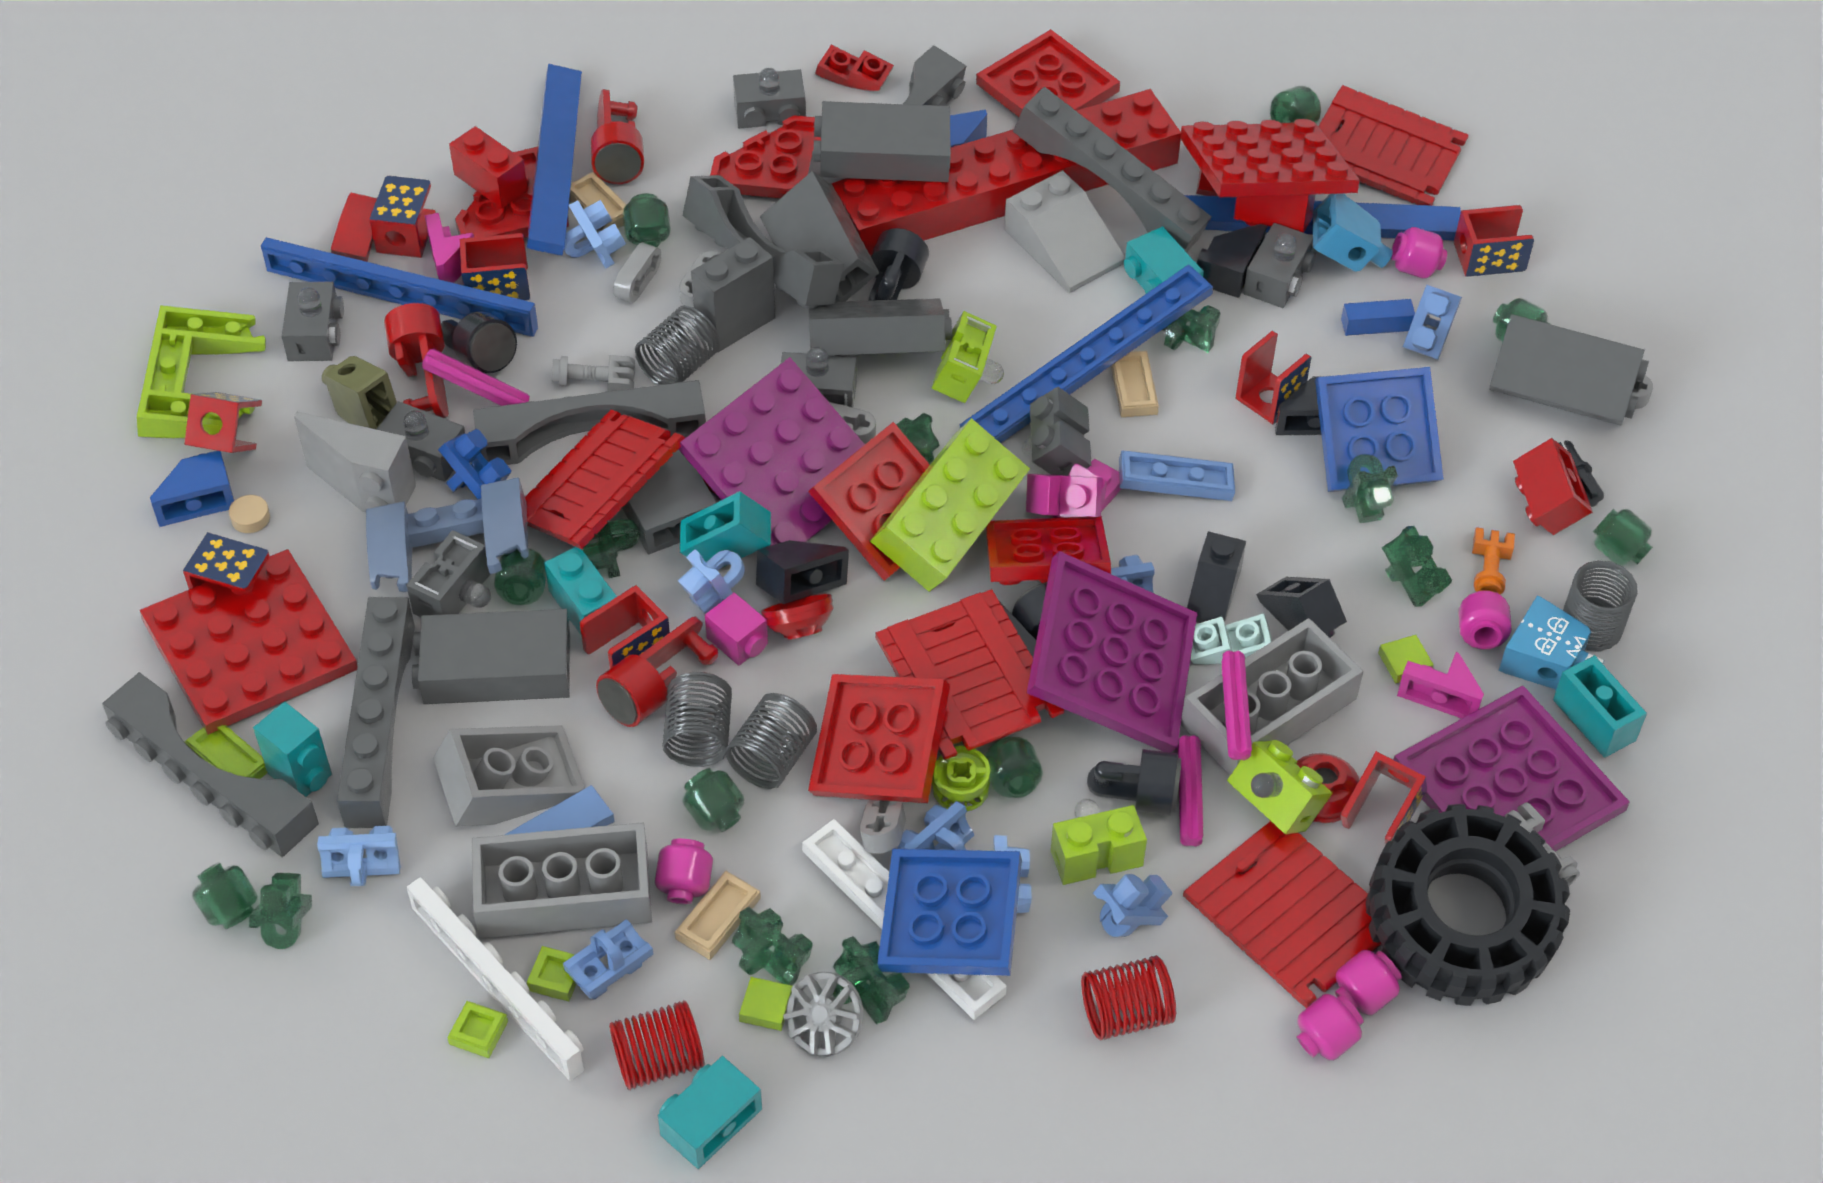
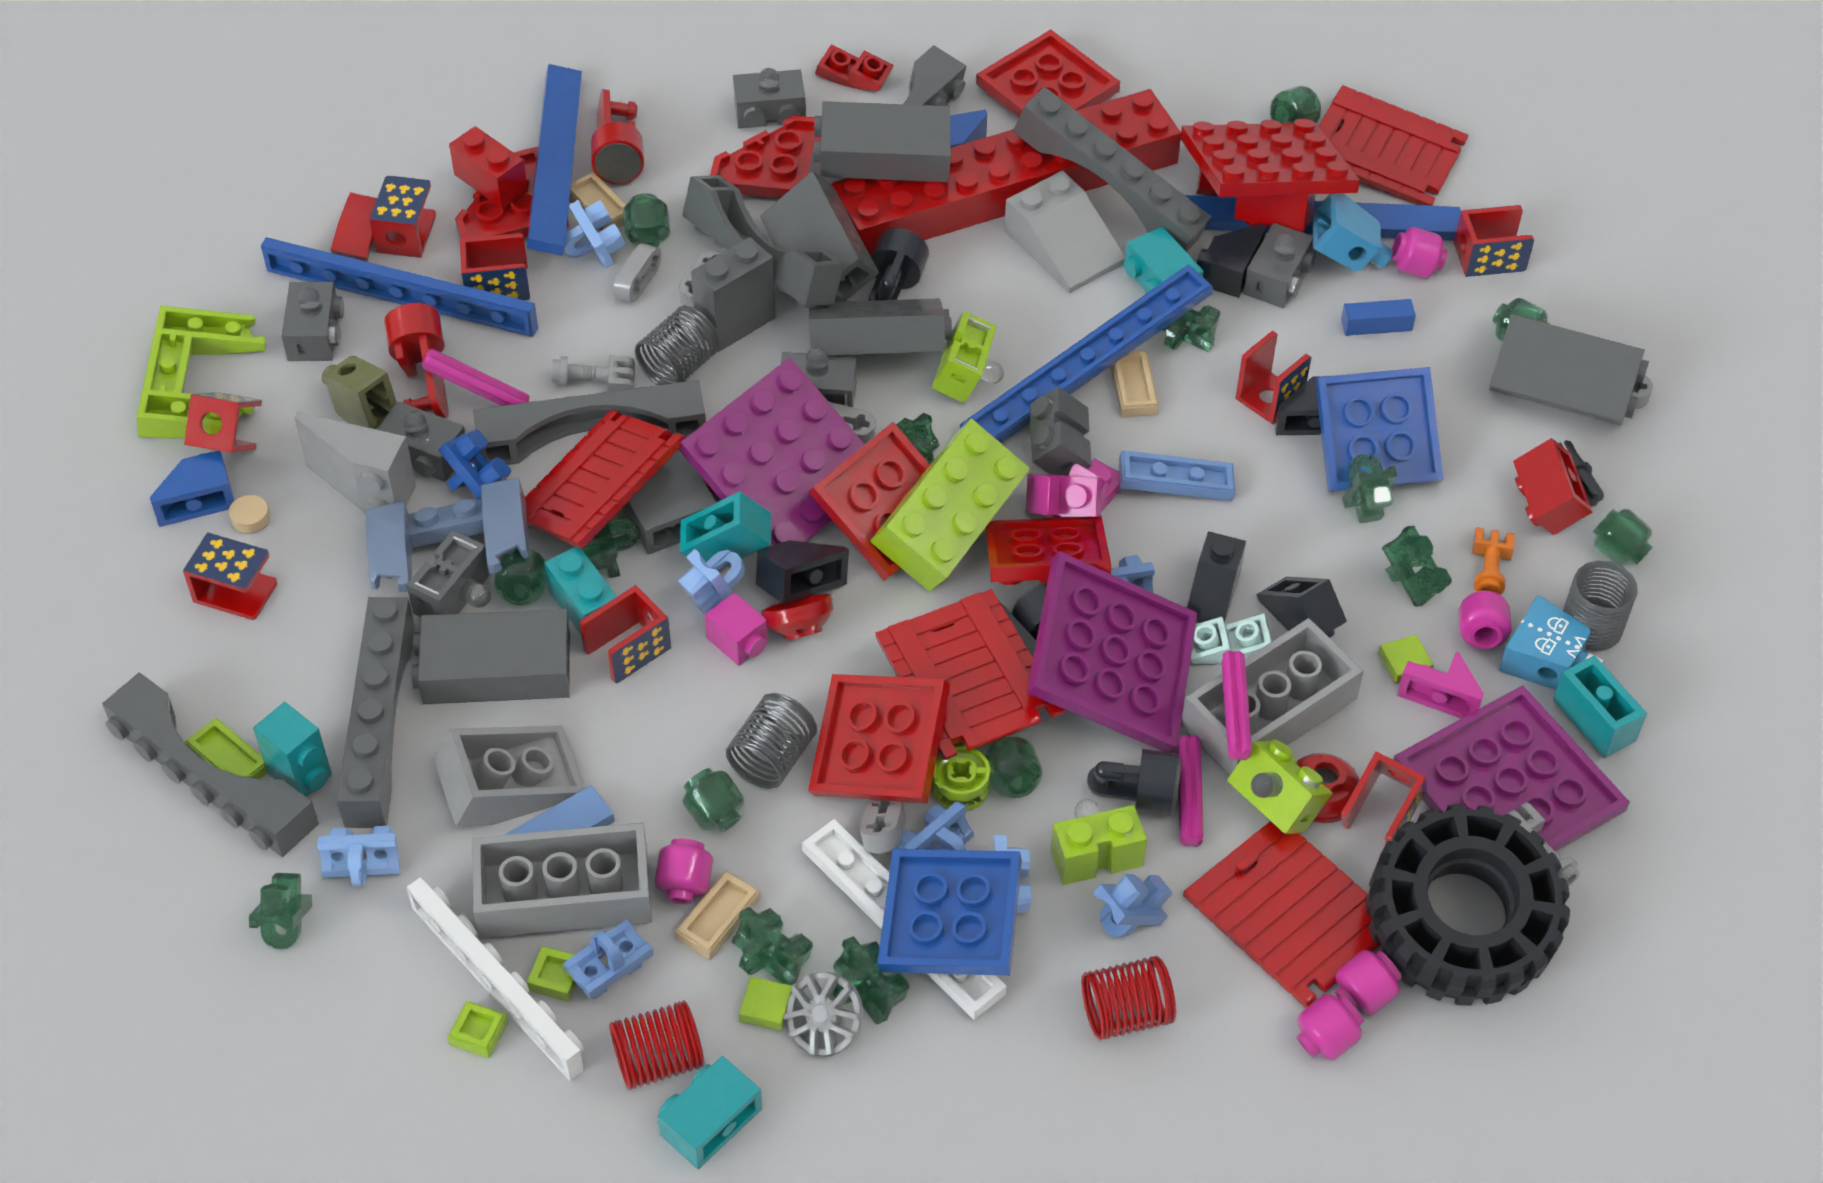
(224, 895): clear green head -> none
(250, 647): red plate -> none
(444, 248): dark pink slope -> none
(481, 341): piece -> none
(635, 687): red piece -> none
(696, 723): dark grey piece -> none
(1439, 304): medium blue hips -> none

